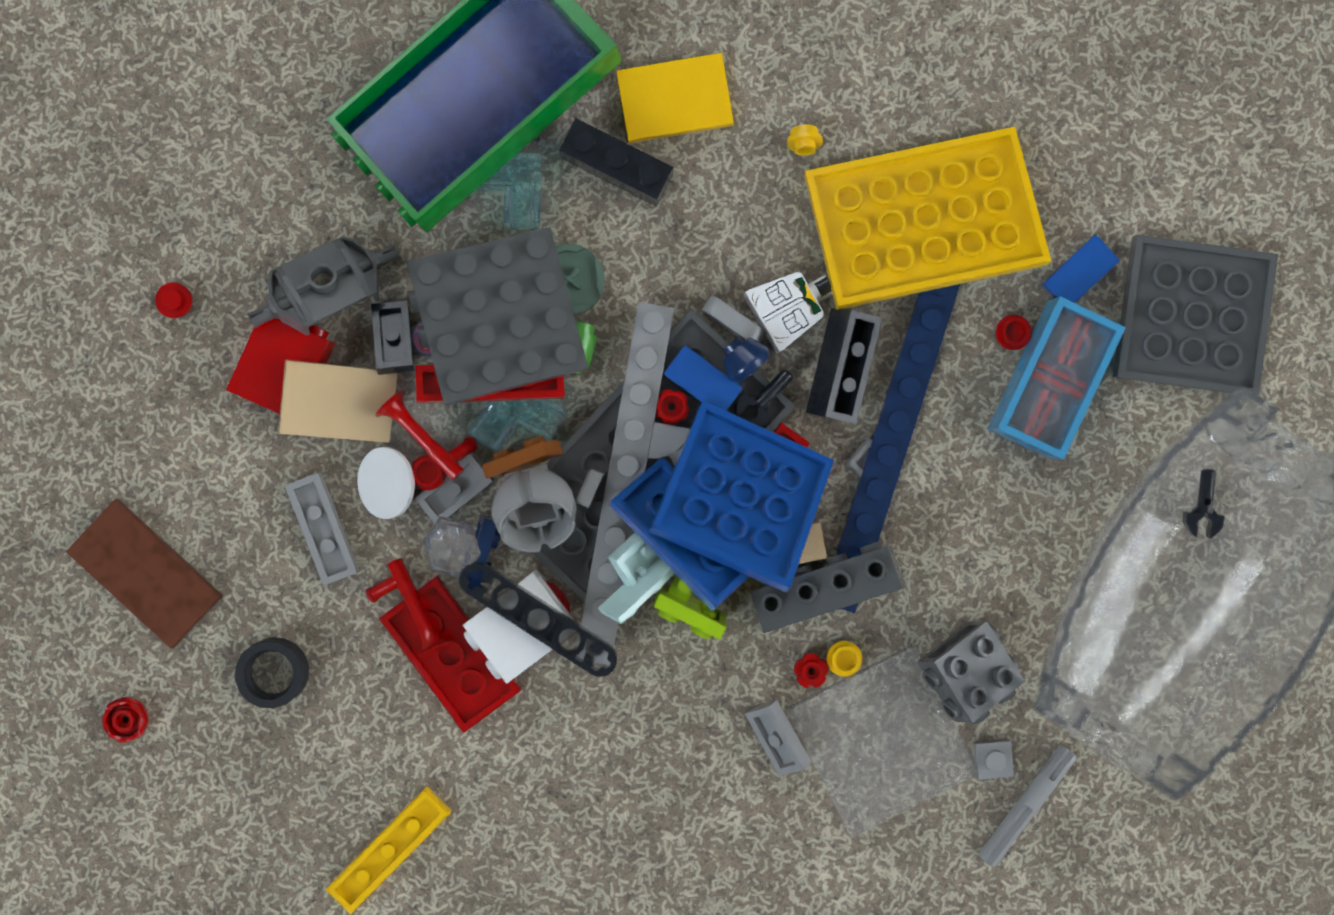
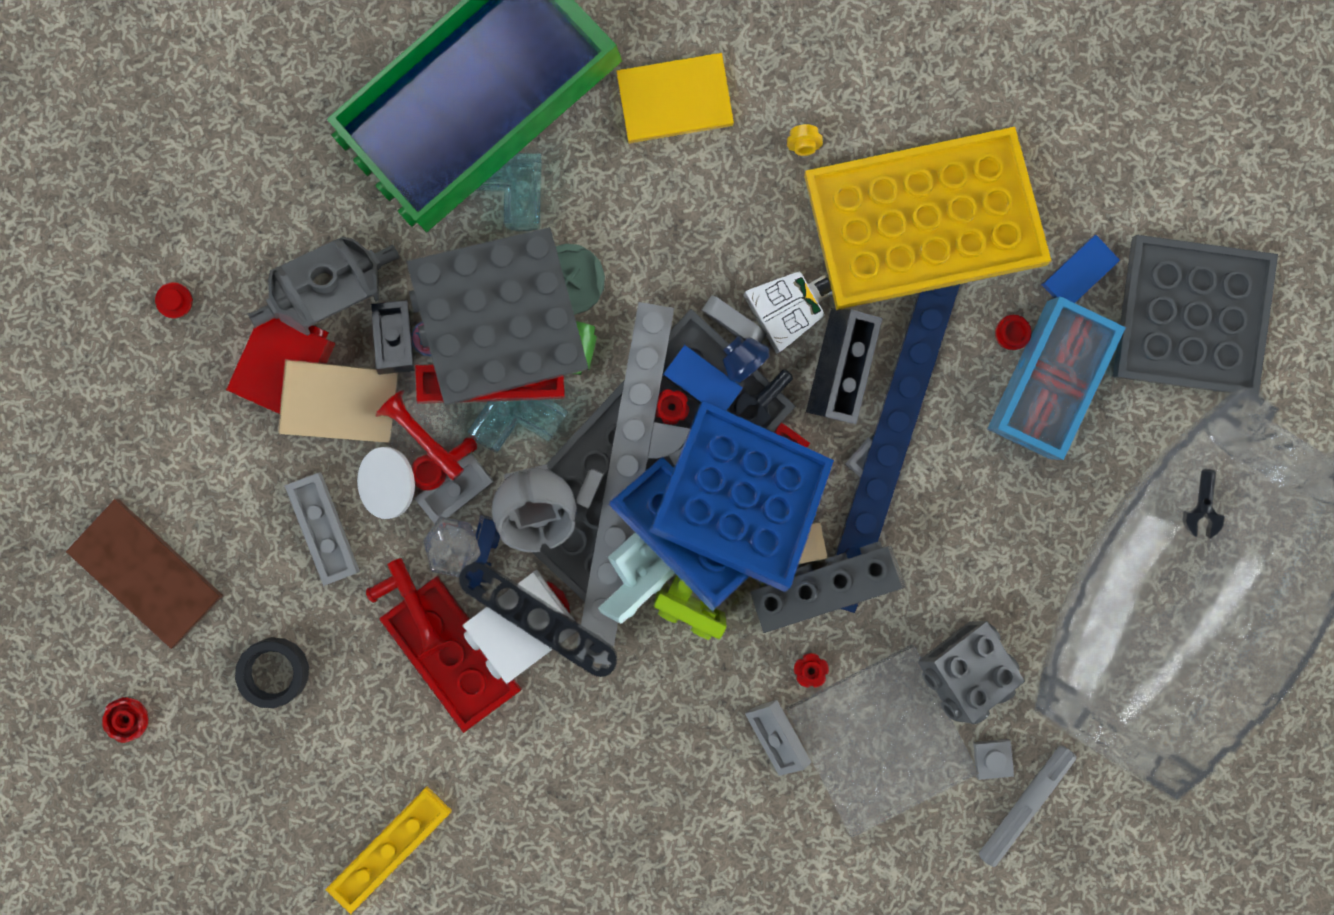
(533, 453): dark orange plate -> none
(616, 162): black brick -> none
(844, 658): yellow plate -> none

